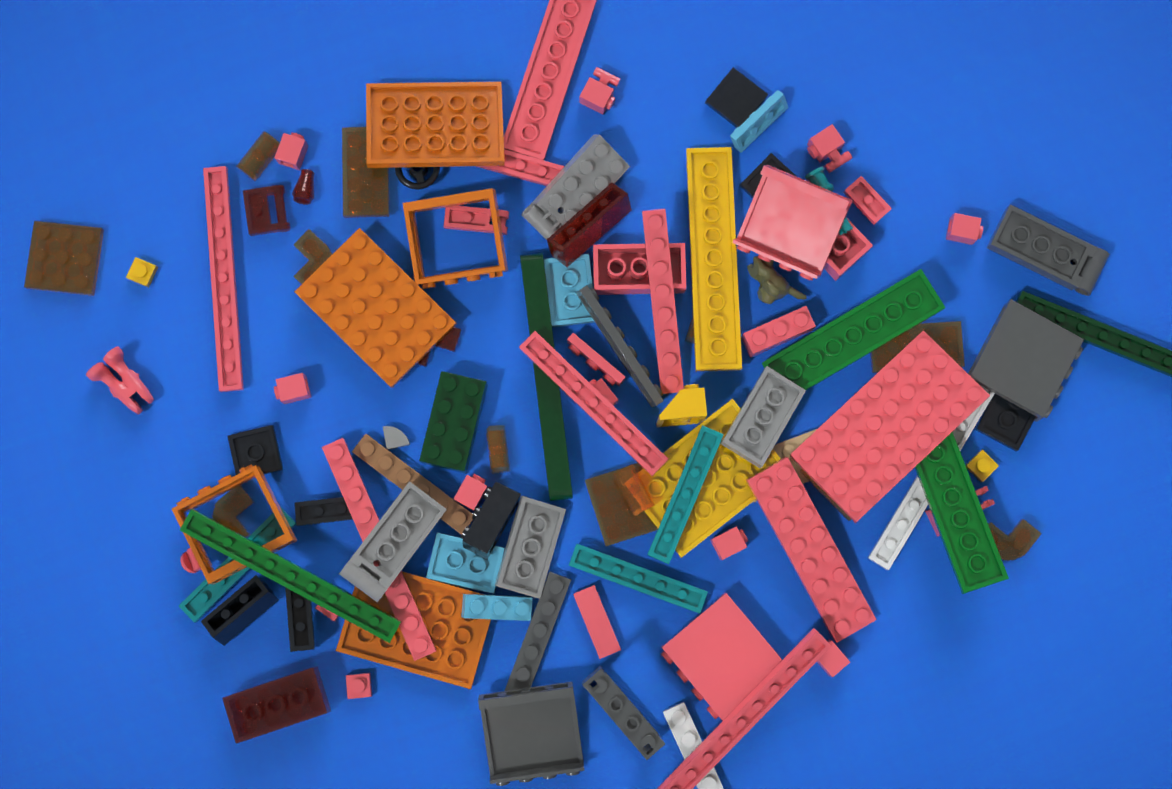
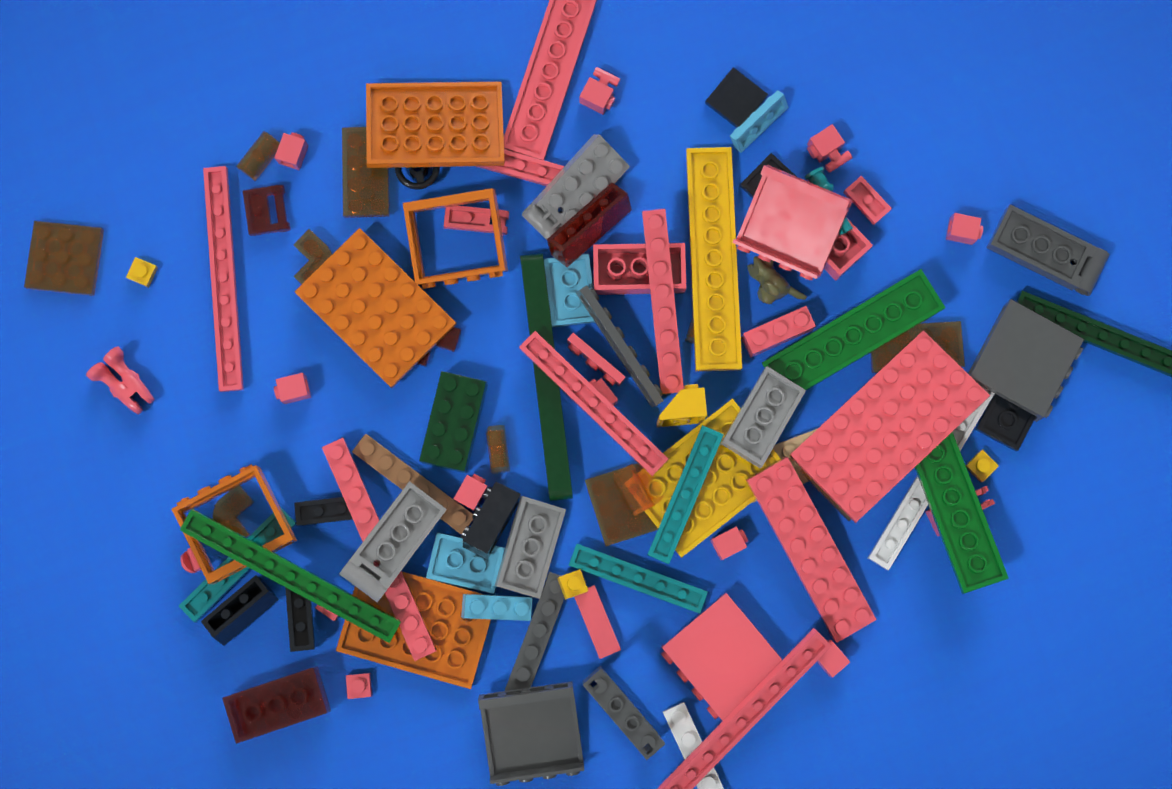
(256, 448): black tile -> none
(304, 188): clear red cone -> none
(394, 438): light grey tile -> none
(572, 584): none -> yellow plate
(1017, 542): clear orange plate -> none

